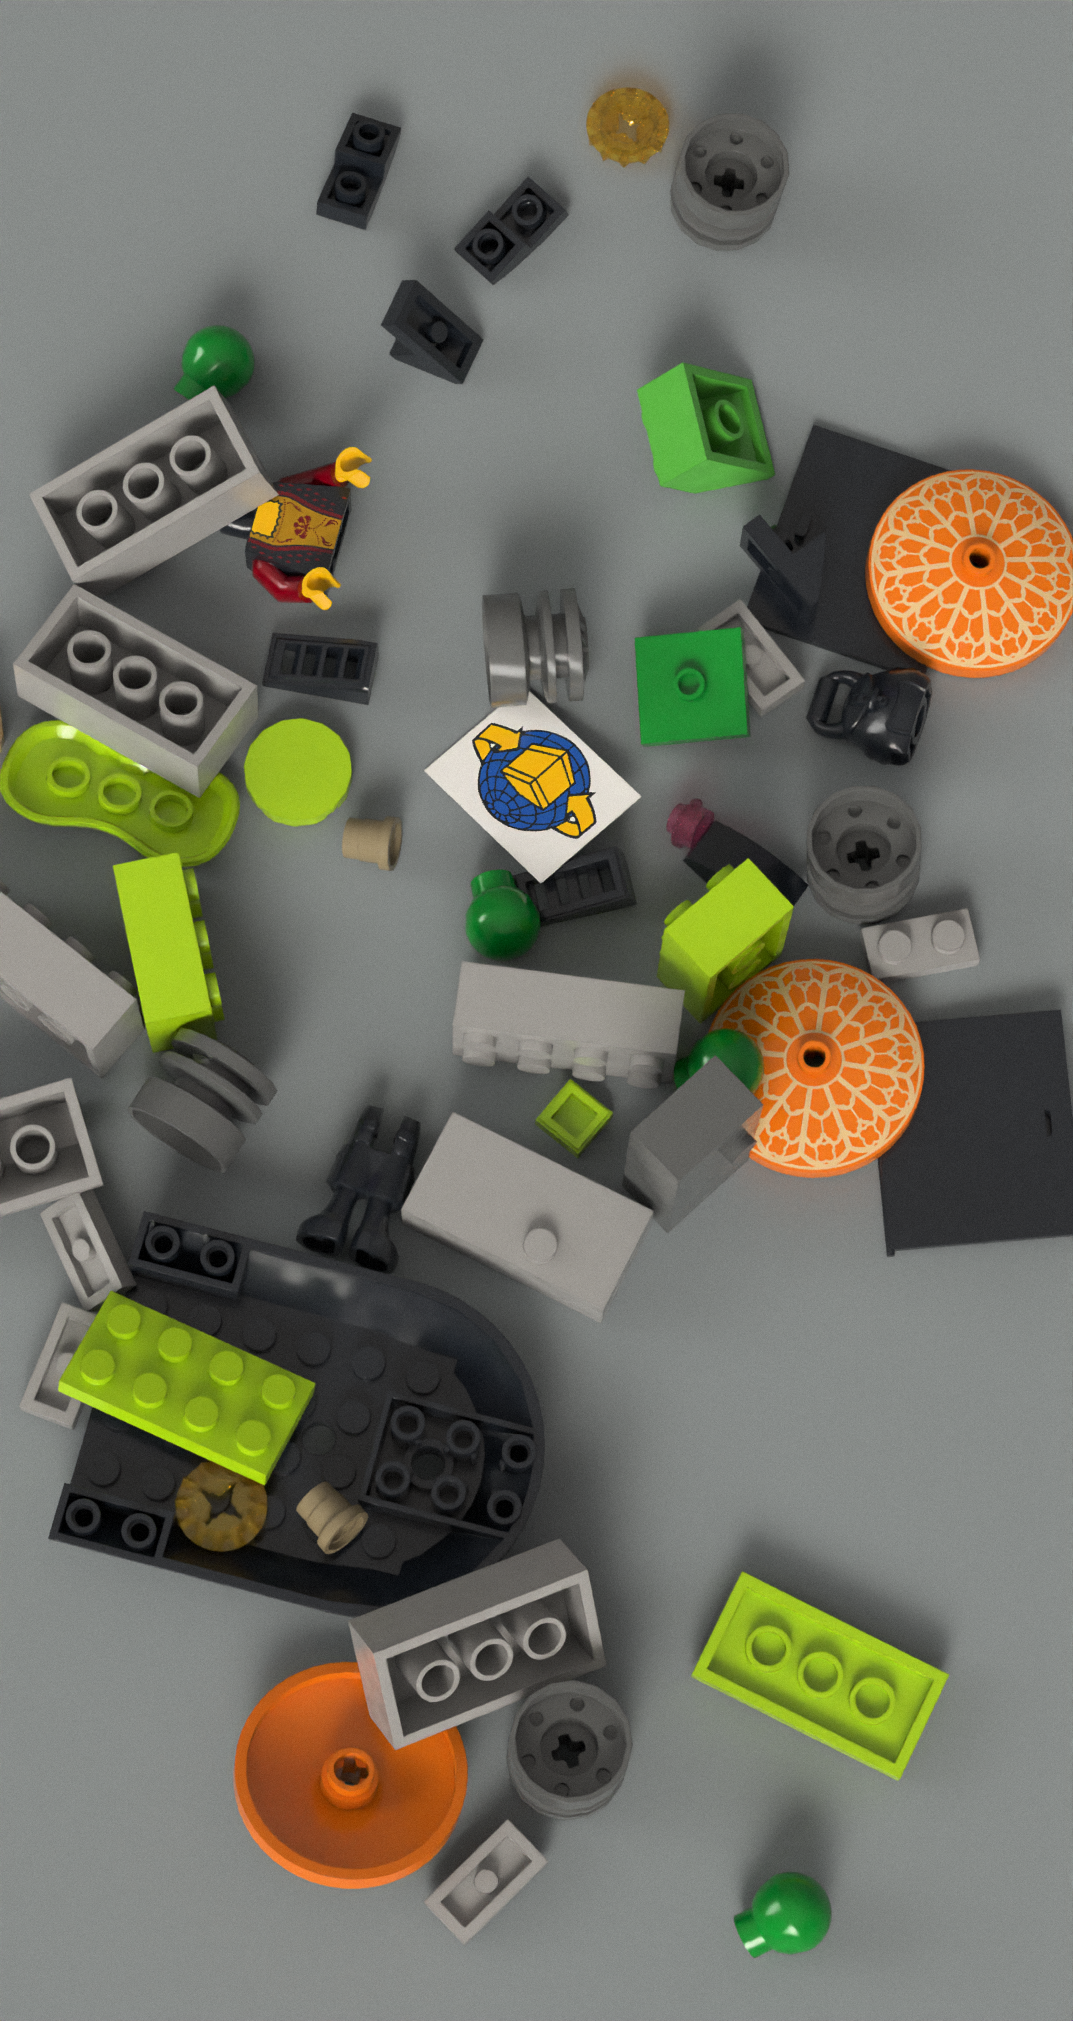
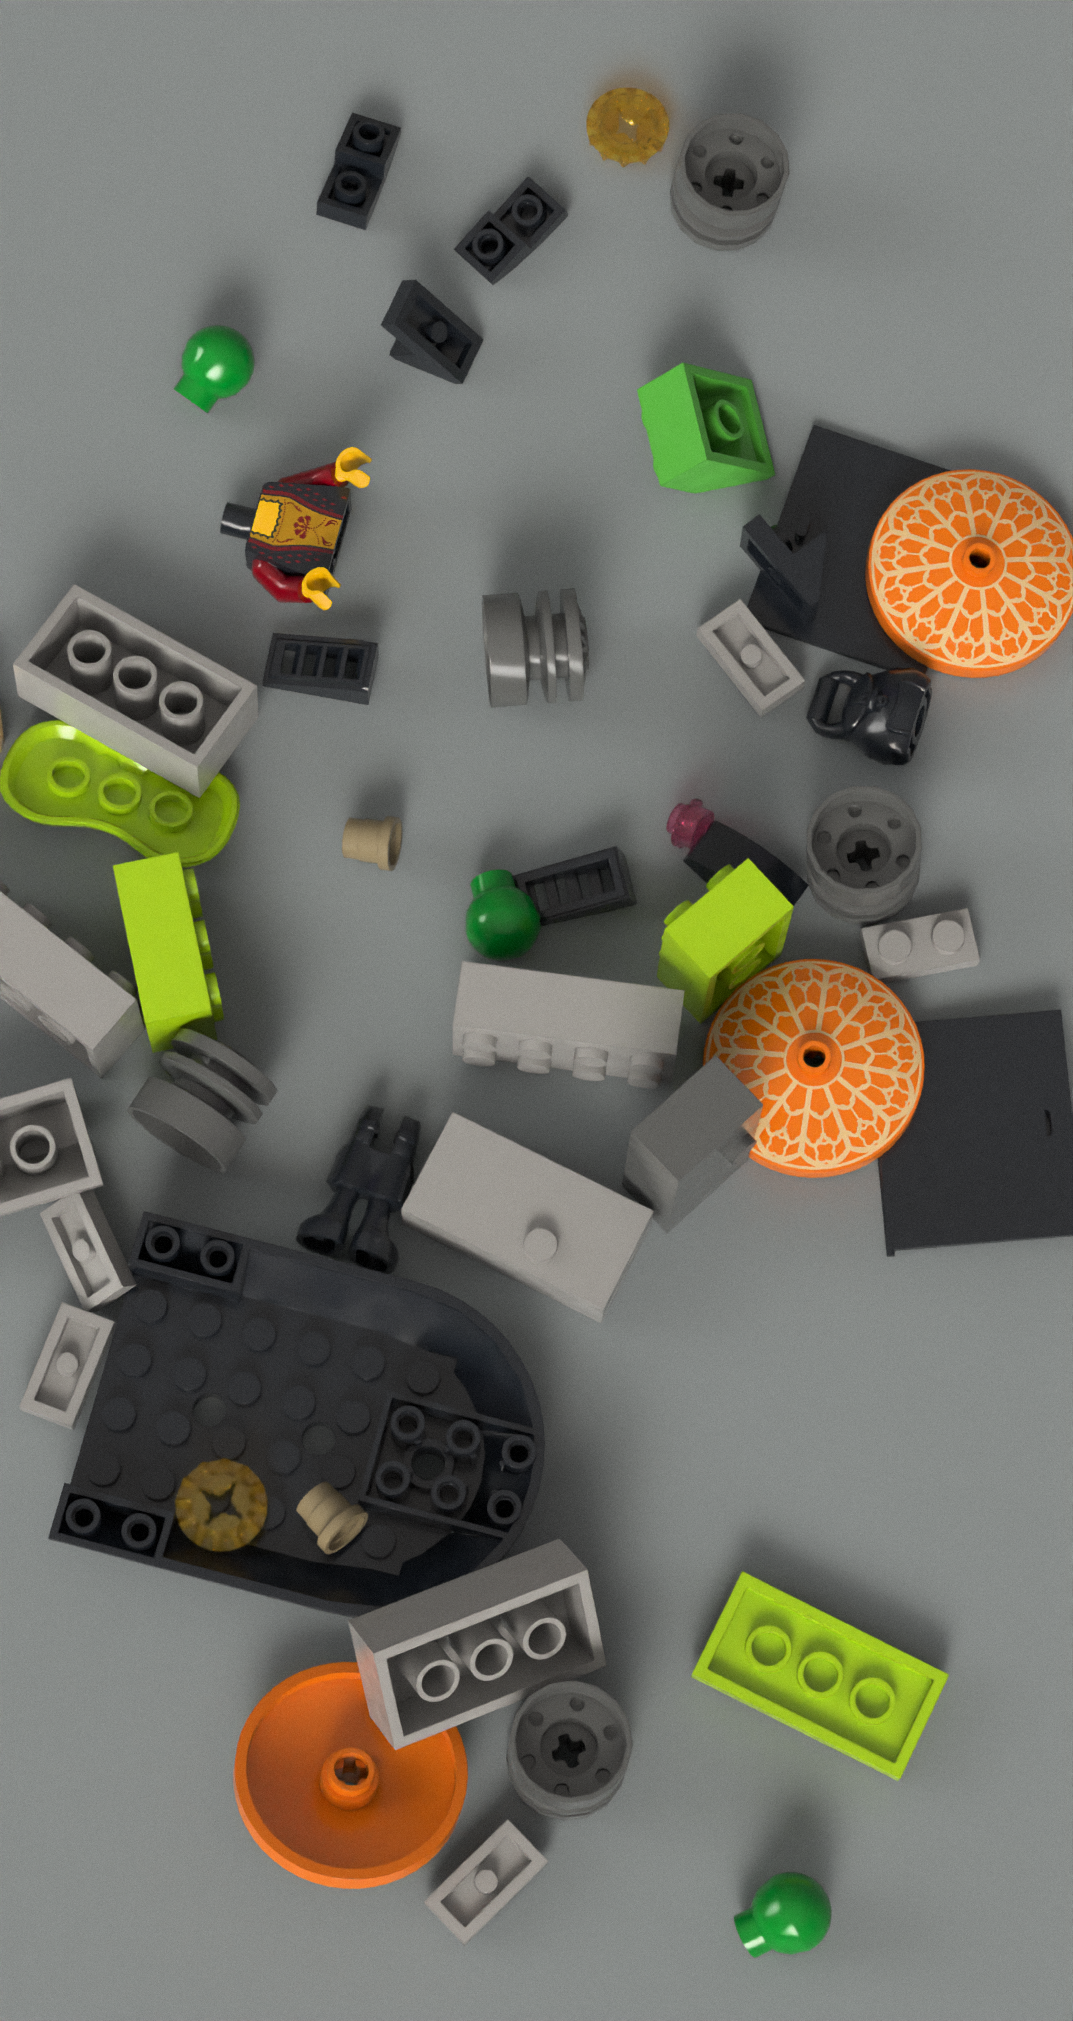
(153, 494): light grey brick -> none
(187, 1387): lime plate -> none
(298, 772): lime tile -> none
(532, 785): sticker -> none
(574, 1118): lime tile -> none
(692, 687): green plate -> none
(733, 1048): green piece -> none

